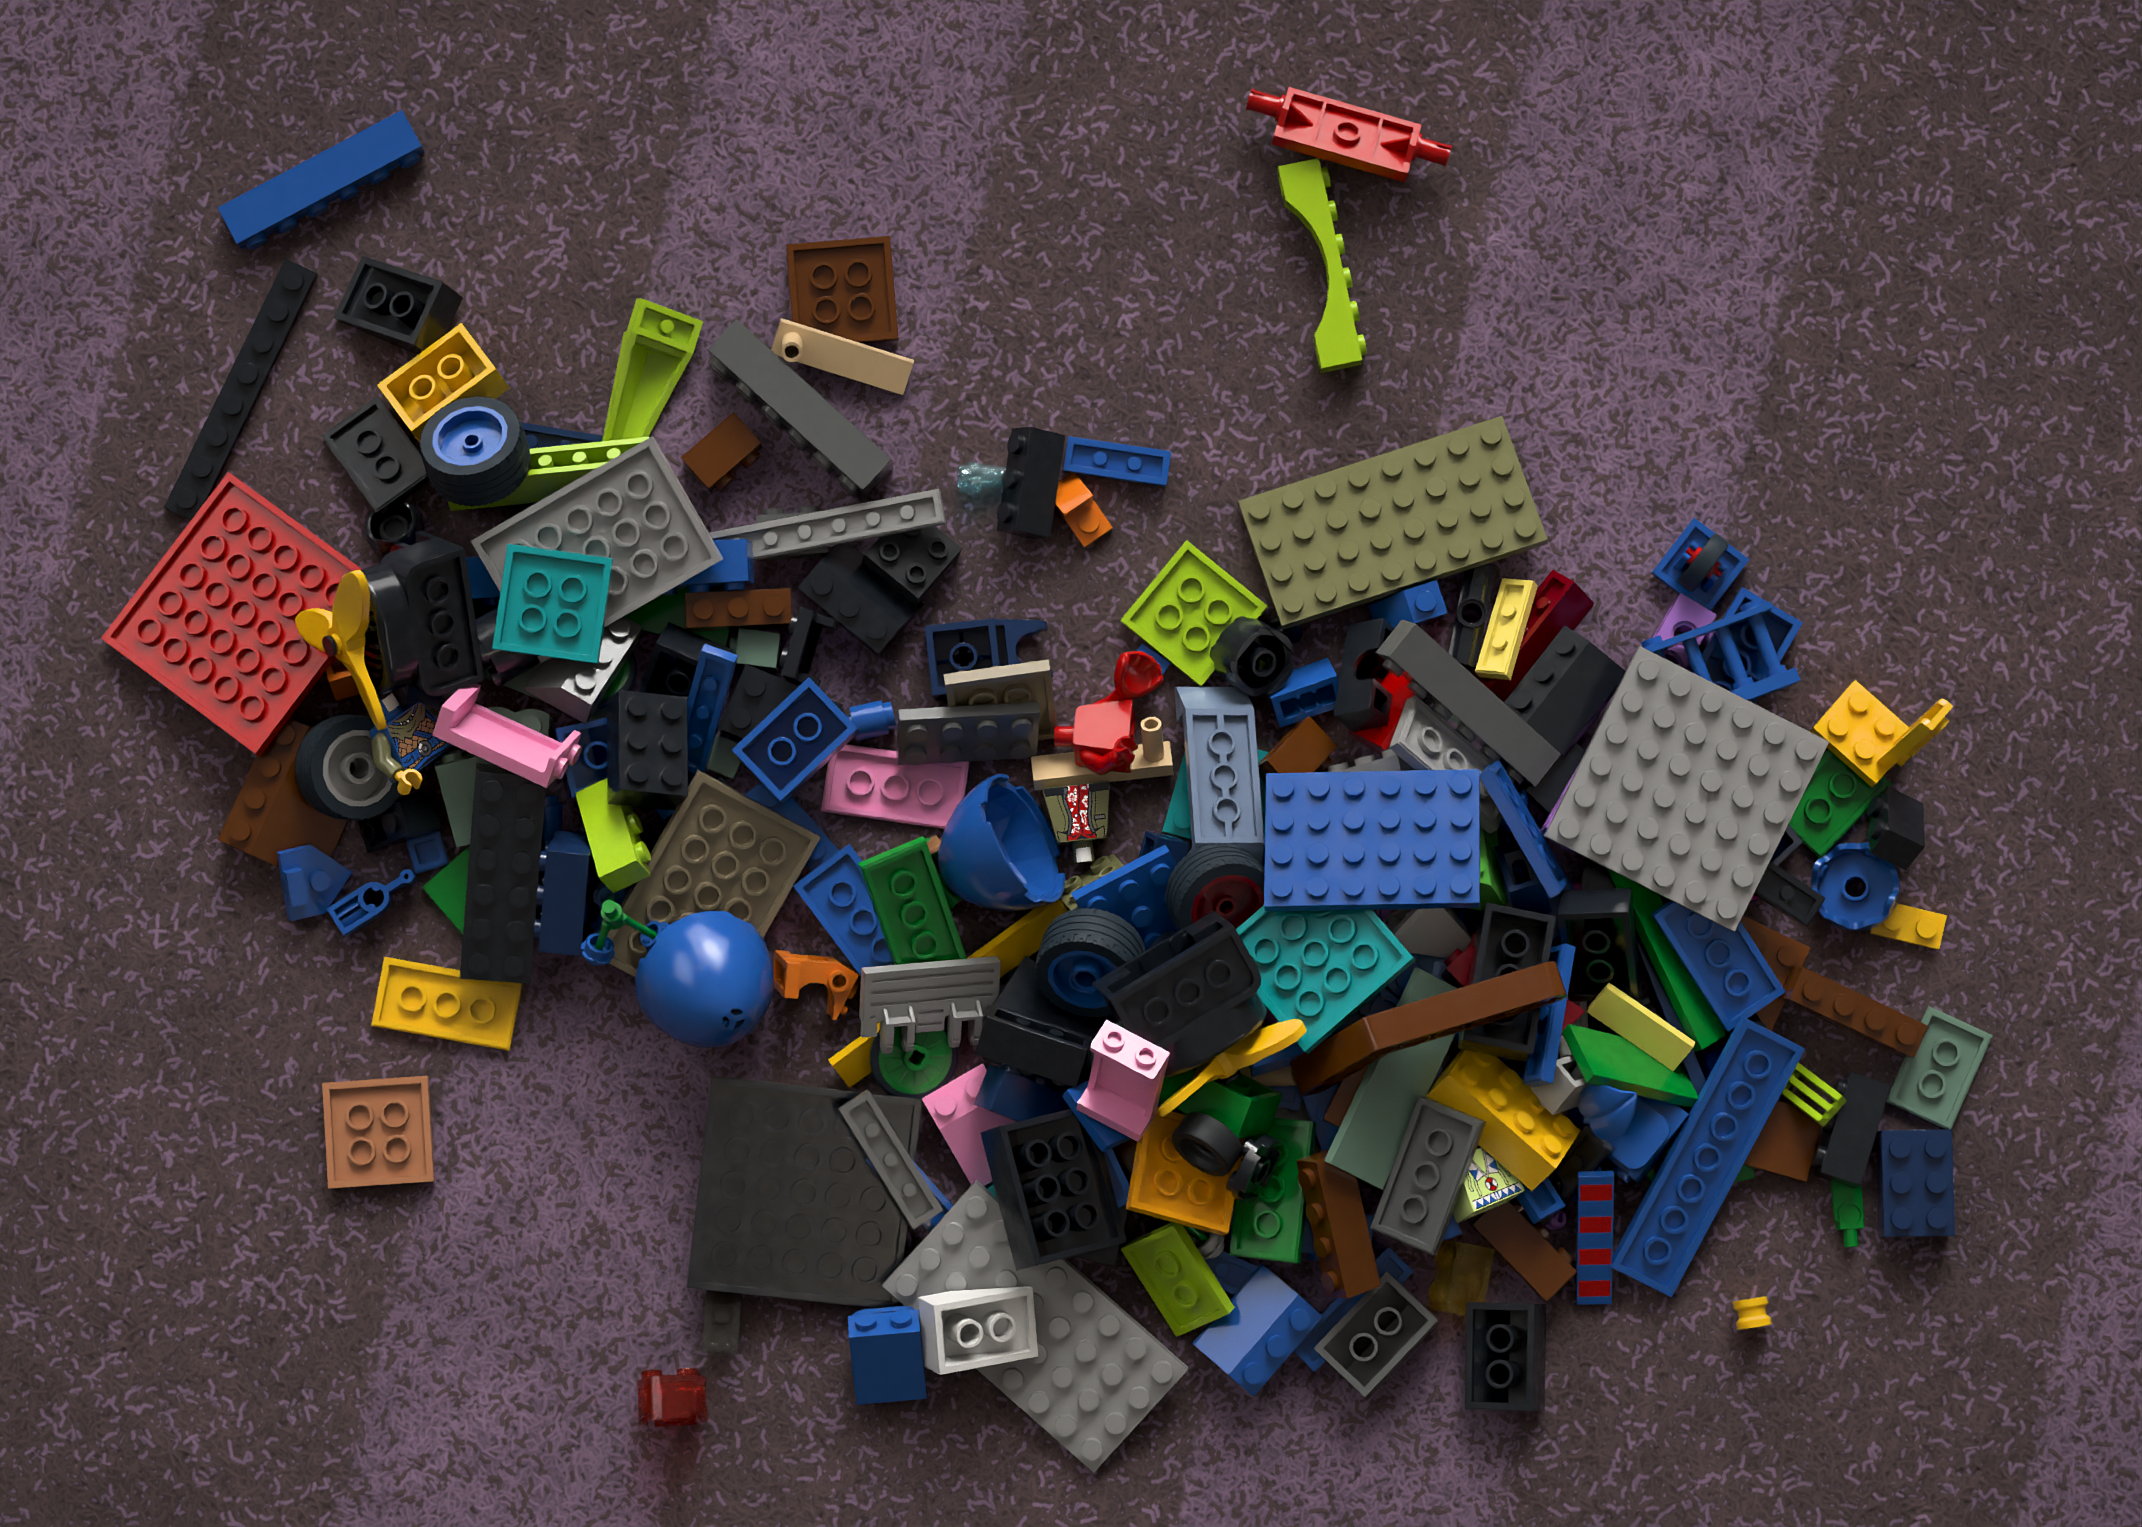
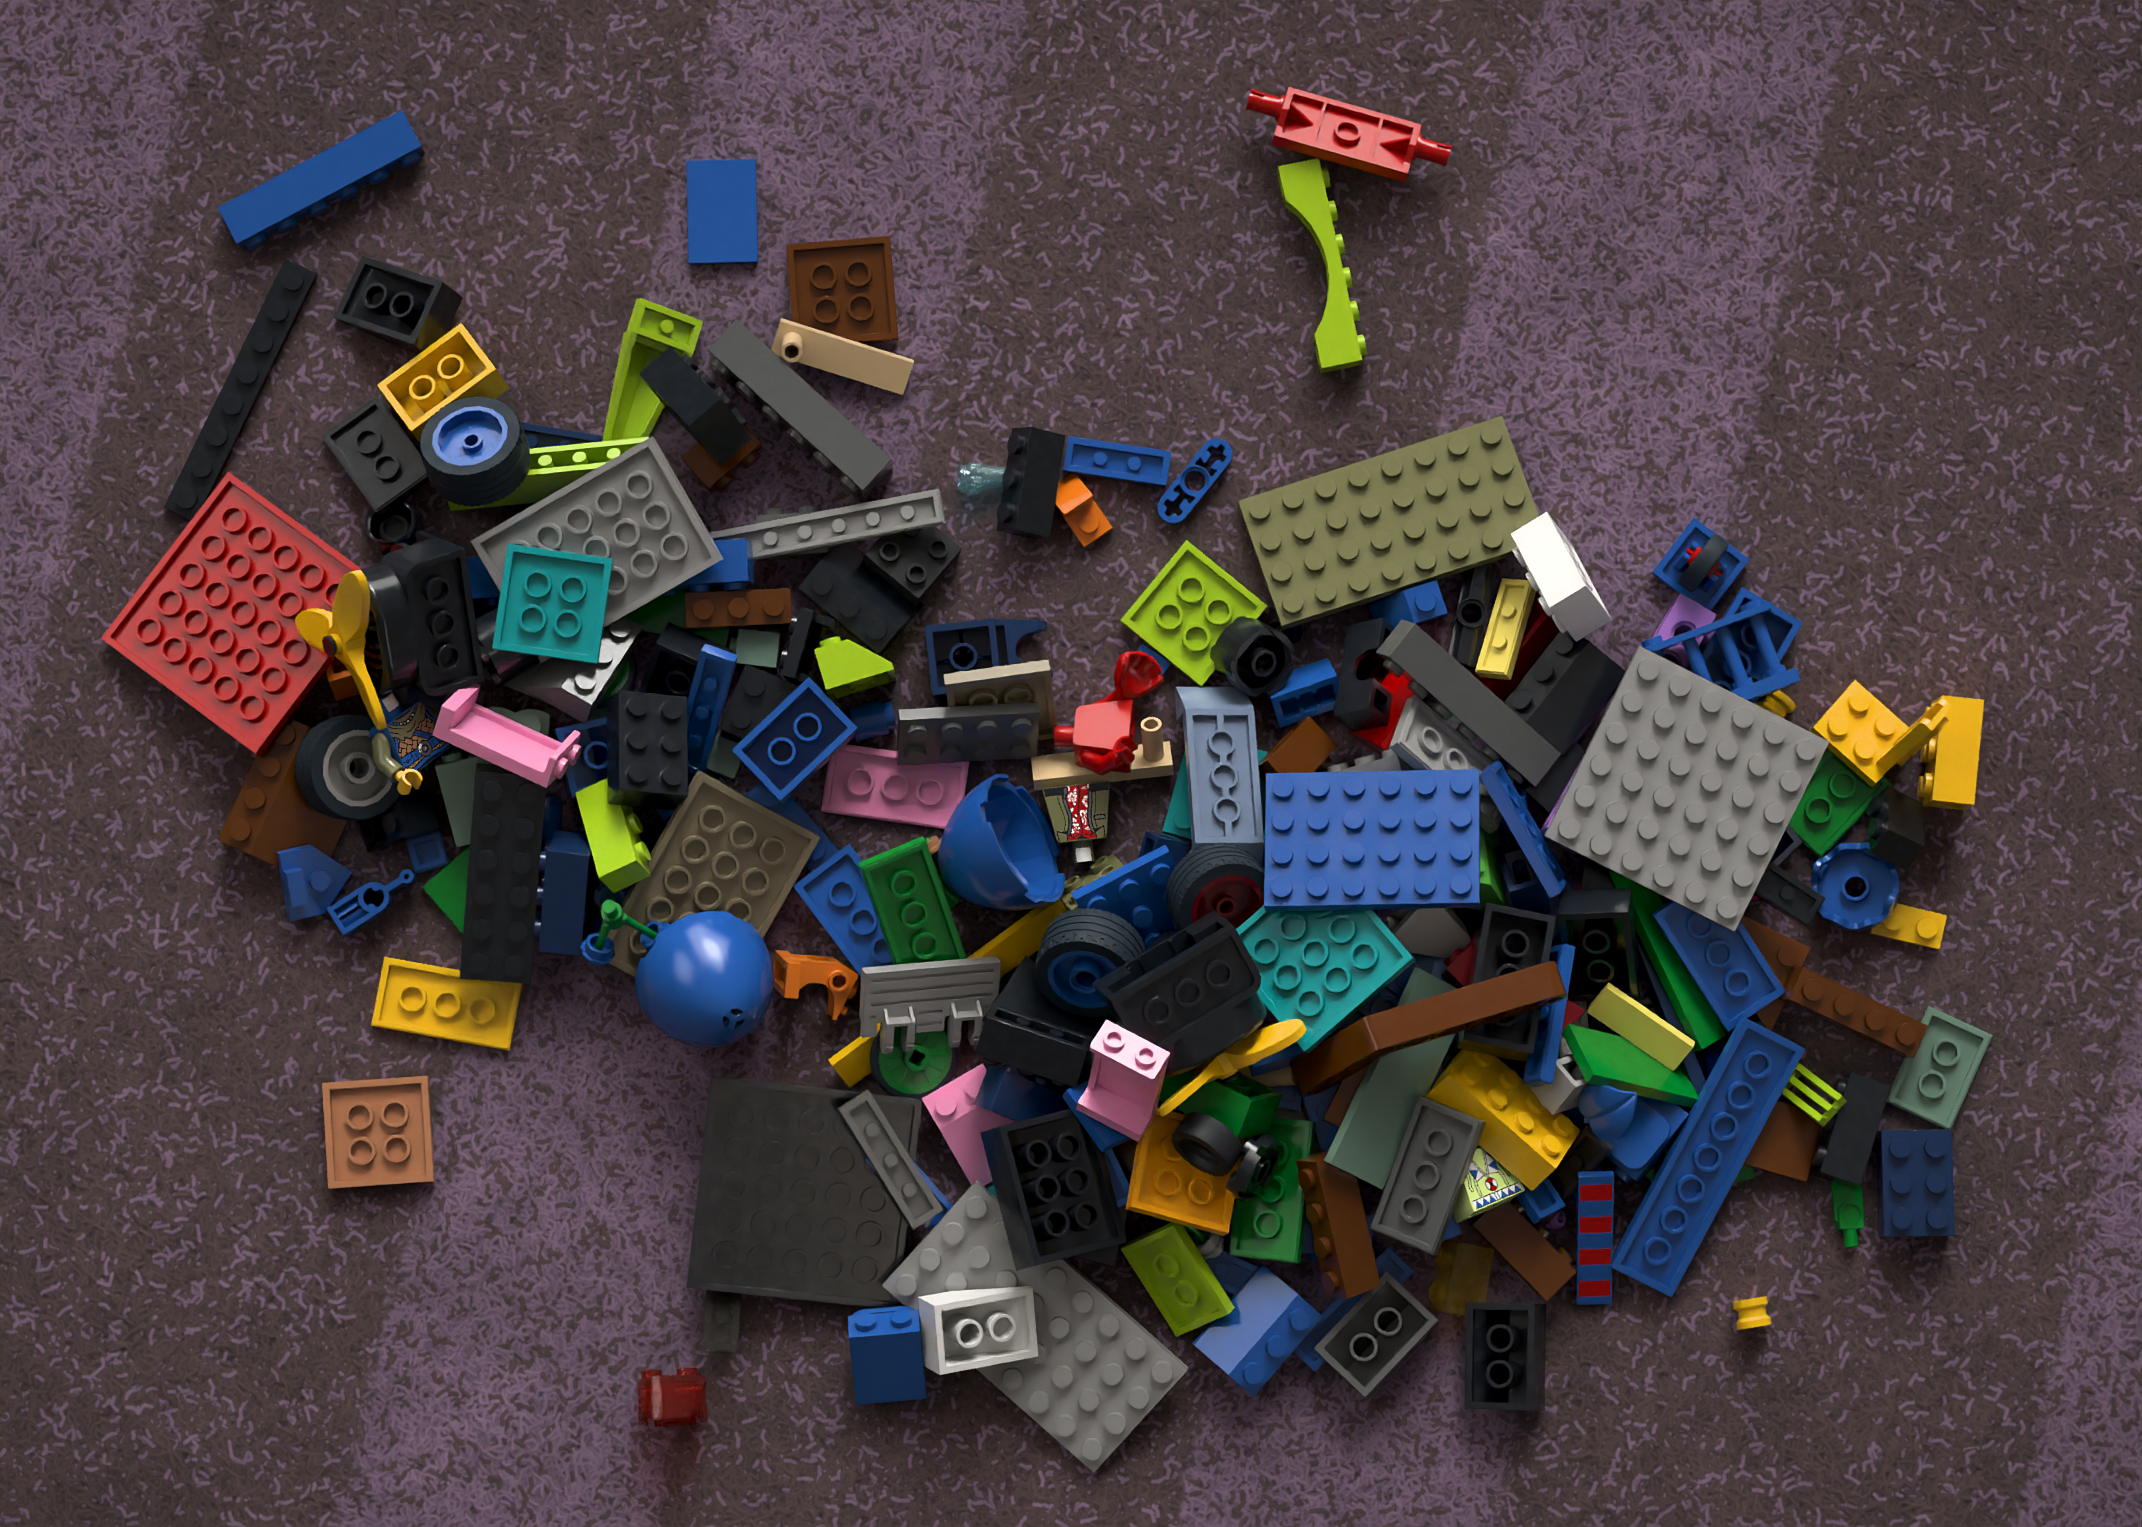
(696, 405): none -> black brick
(722, 212): none -> blue tile
(850, 667): none -> lime slope
(1203, 455): none -> blue beam
(1559, 577): none -> white brick
(1777, 703): none -> yellow wheel
(1953, 757): none -> yellow brick

